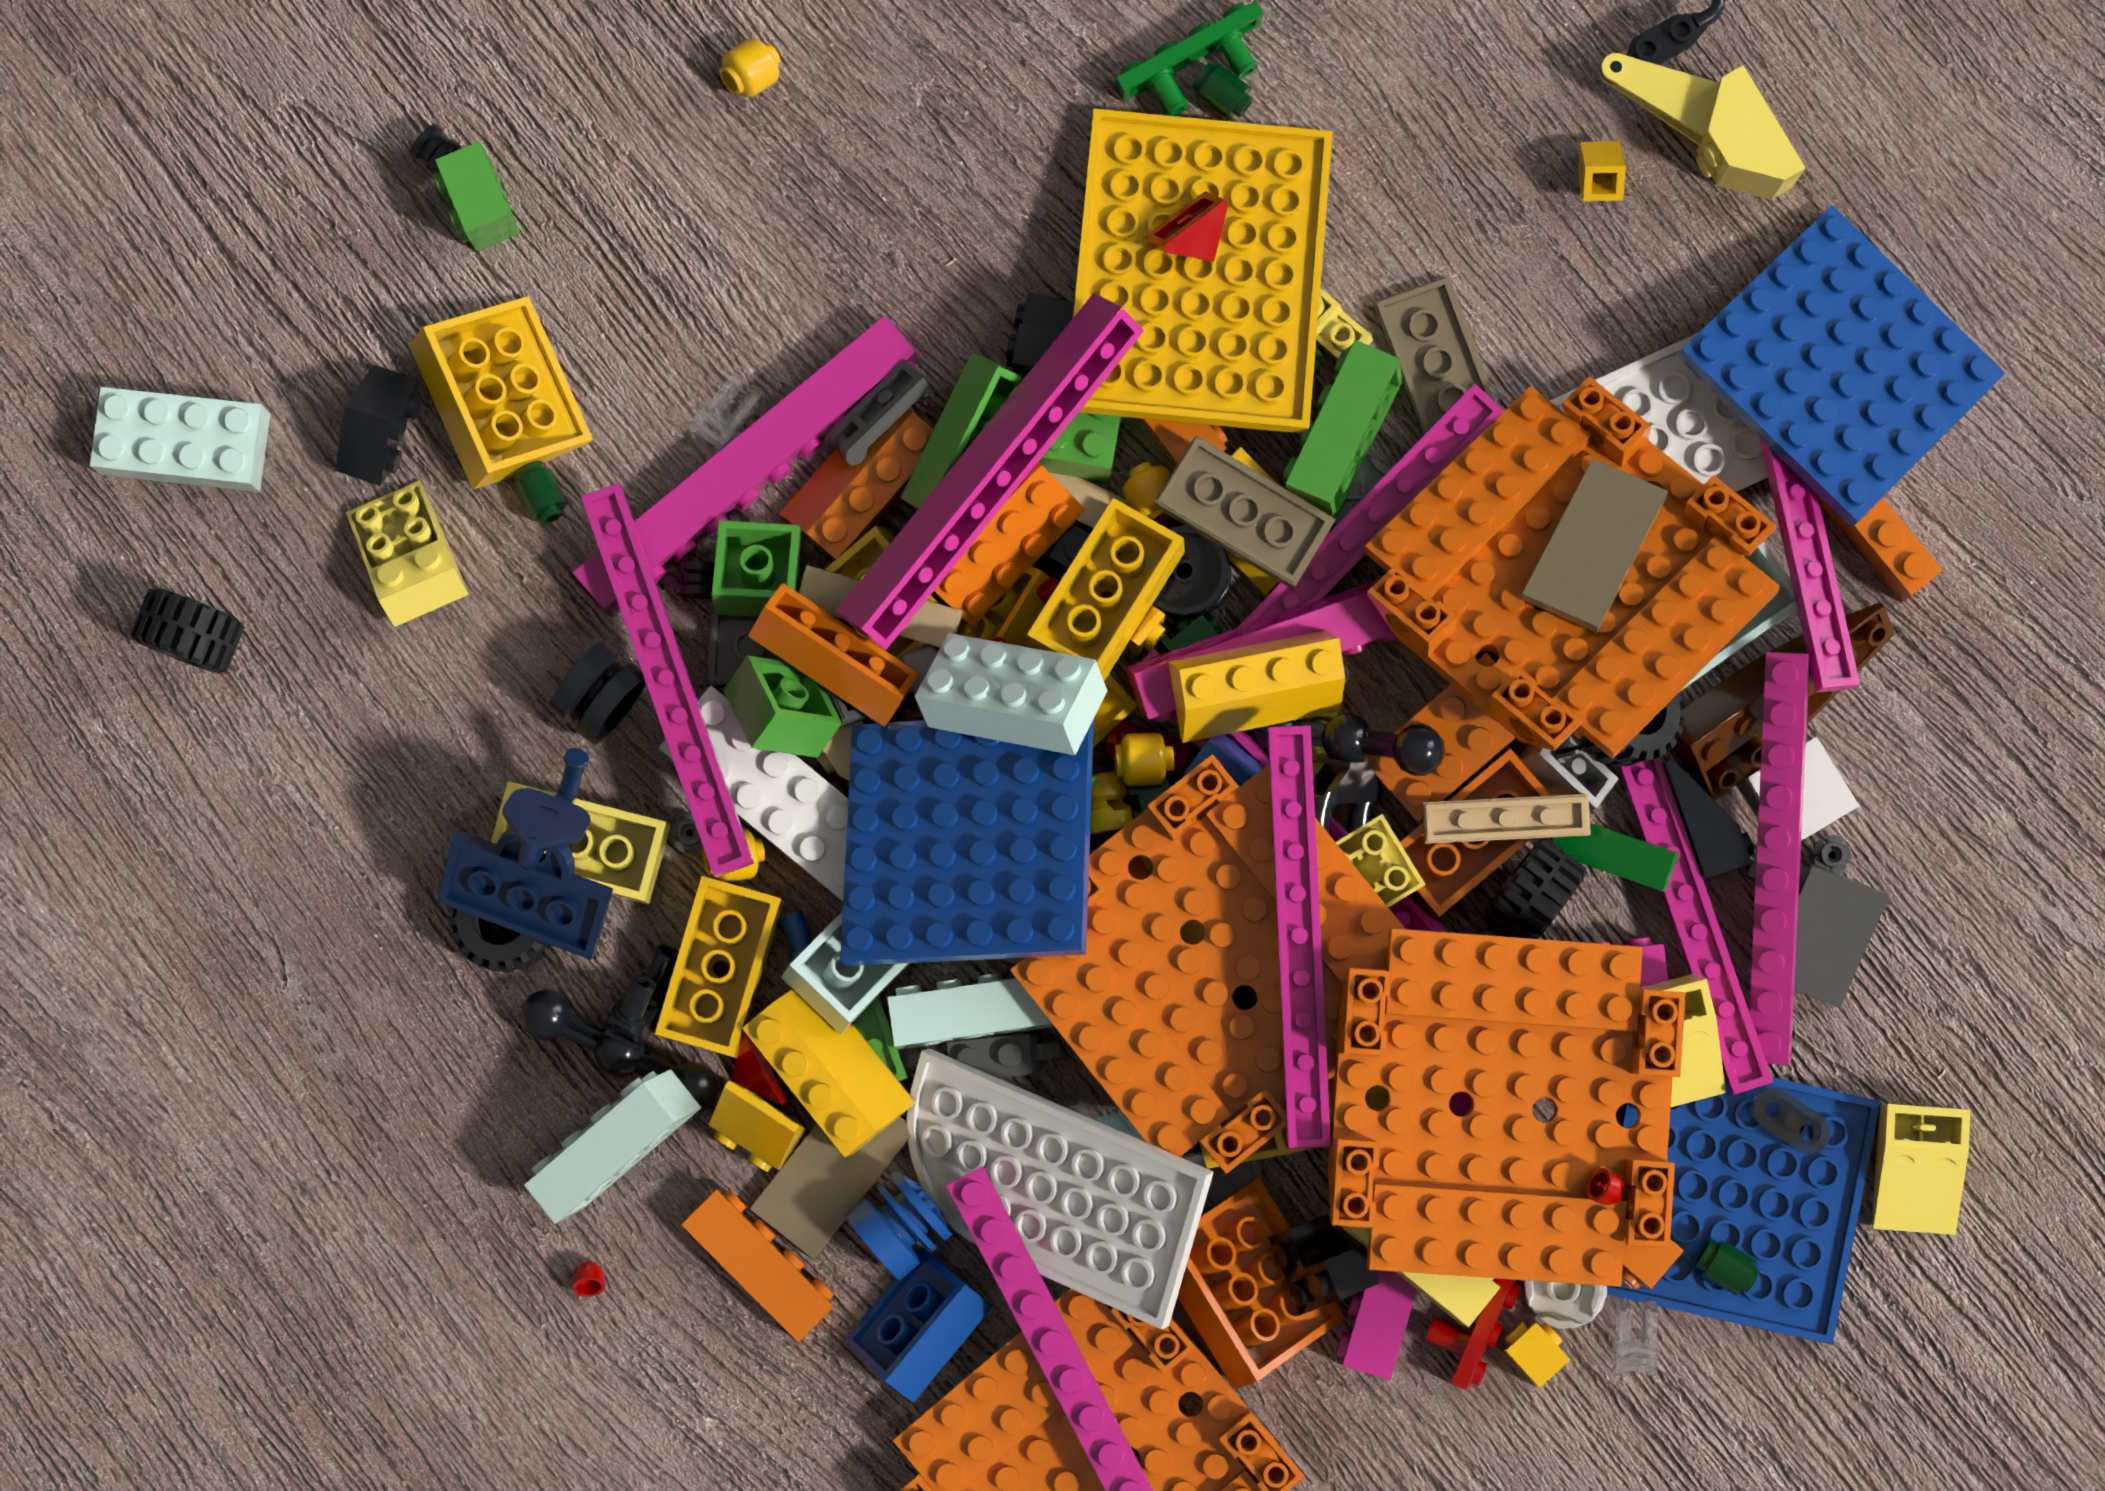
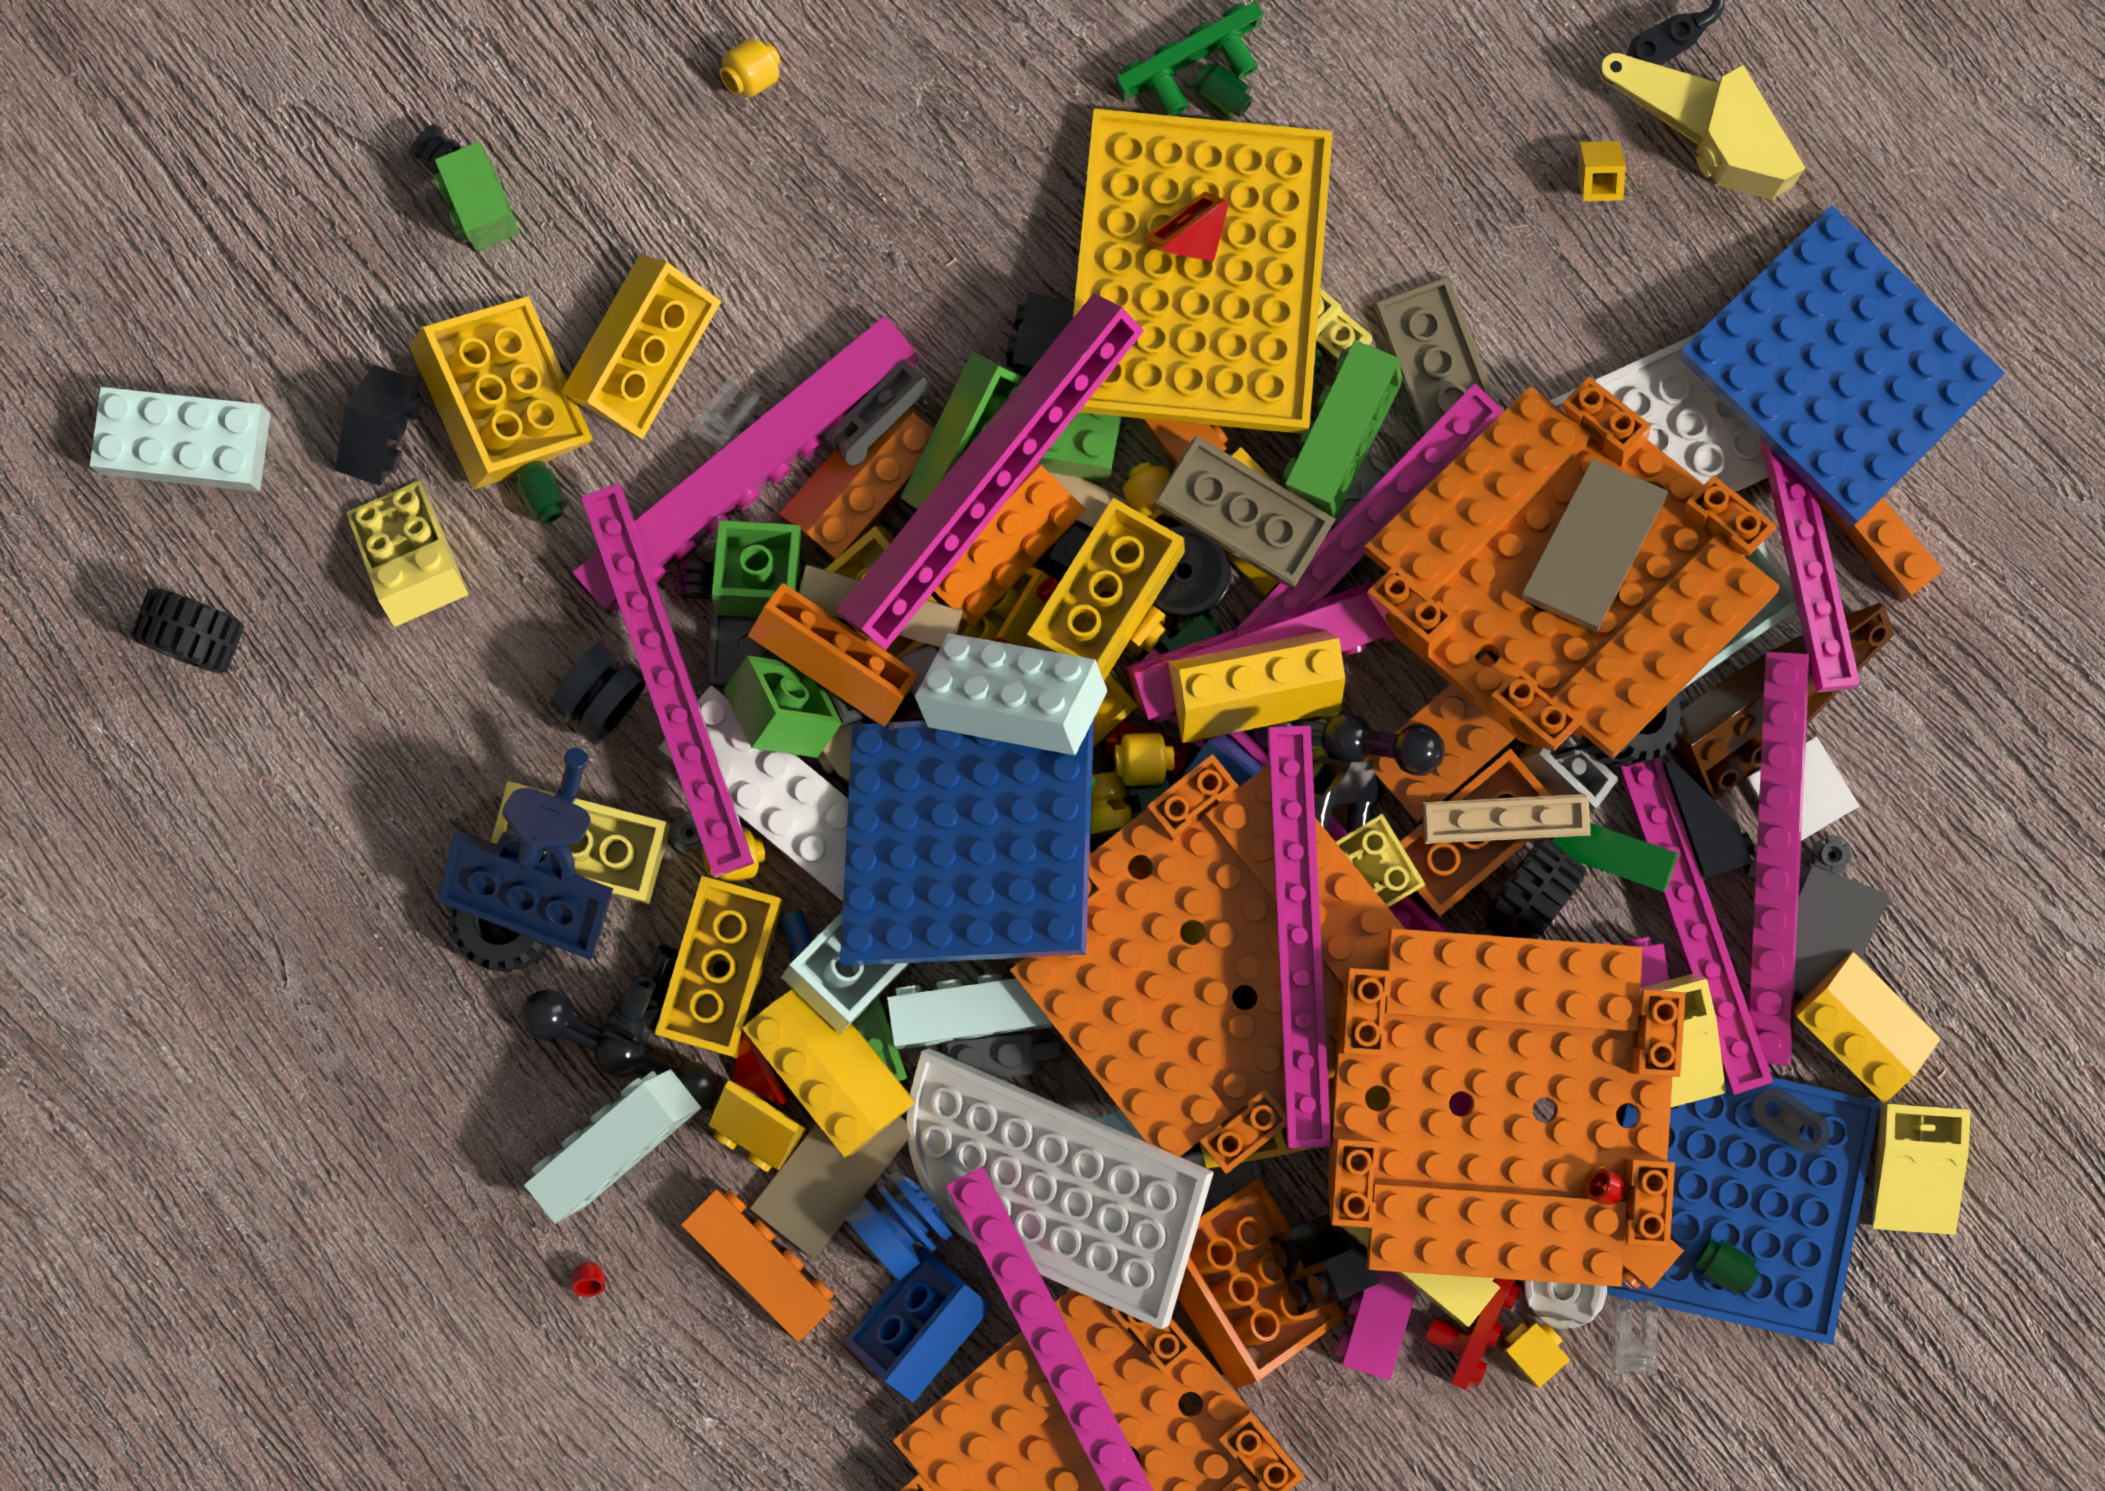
(641, 345): none -> yellow slope
(1867, 1026): none -> yellow slope

